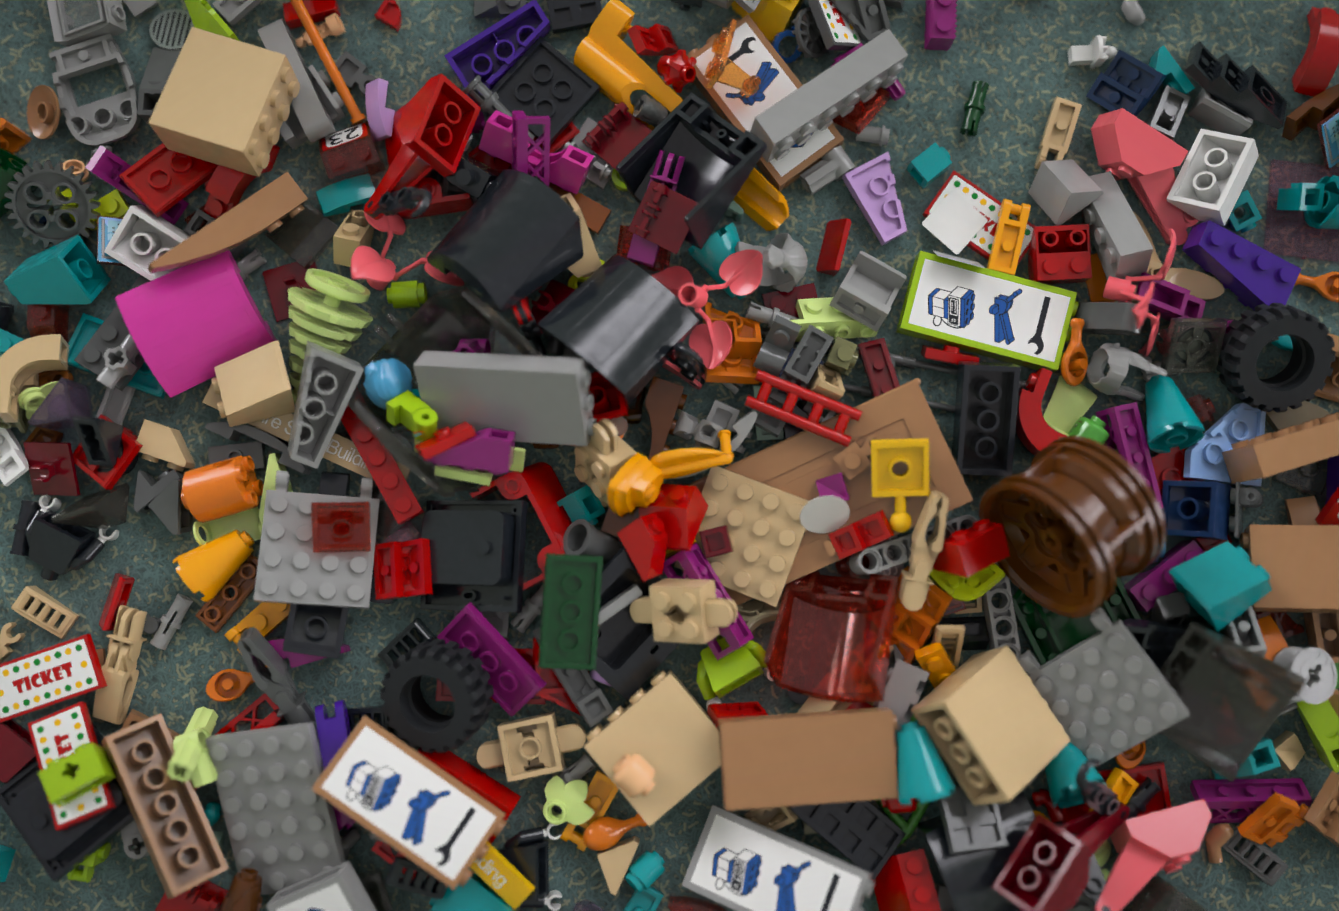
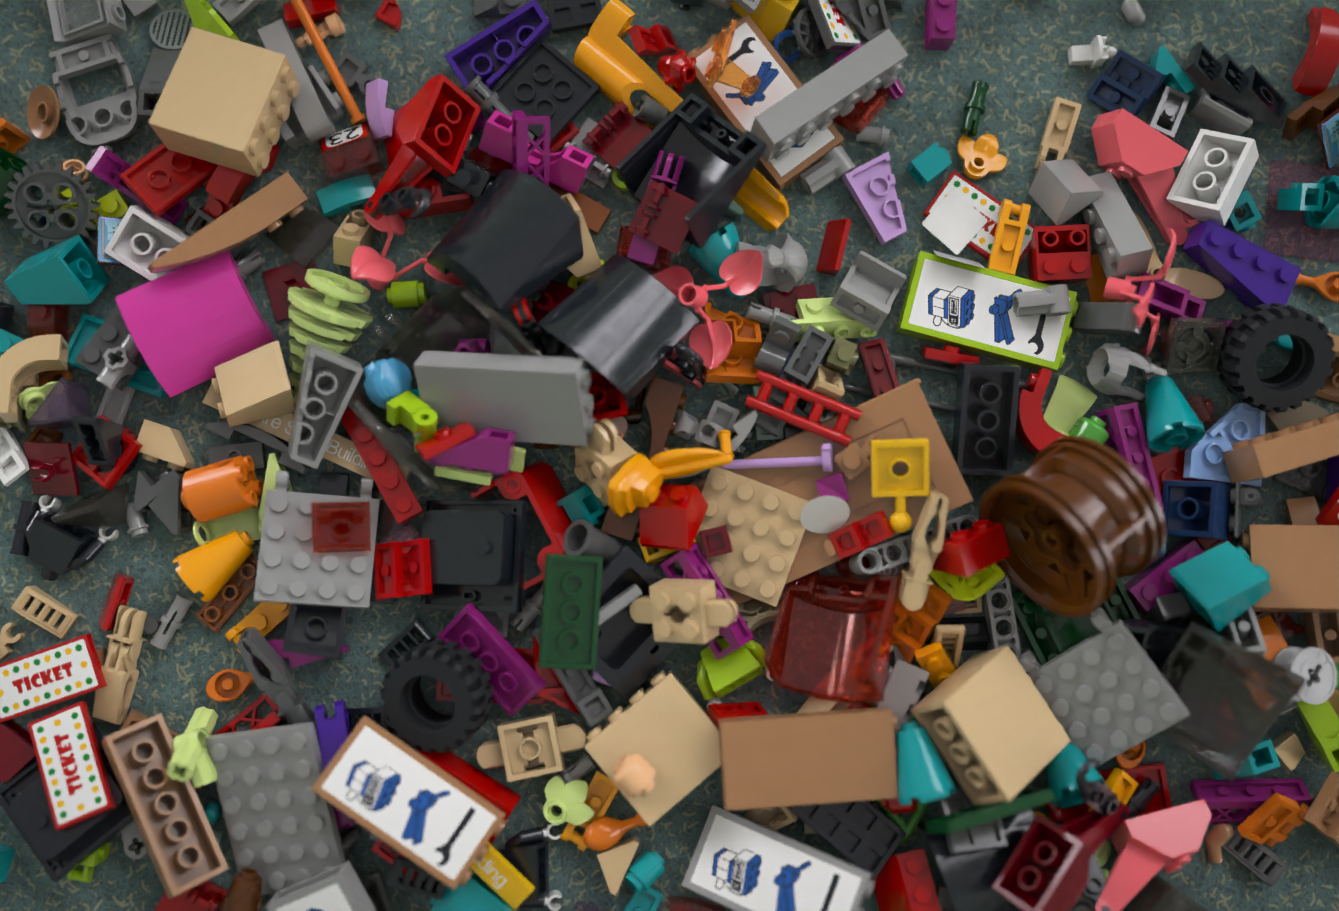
(93, 772): lime brick -> none
(136, 523): none -> light grey pin
(646, 545): red slope -> none
(825, 460): none -> lavender piece
(980, 152): none -> light orange plate
(987, 812): none -> dark green tile
(1048, 301): none -> light grey piece
(1075, 359): orange piece -> none

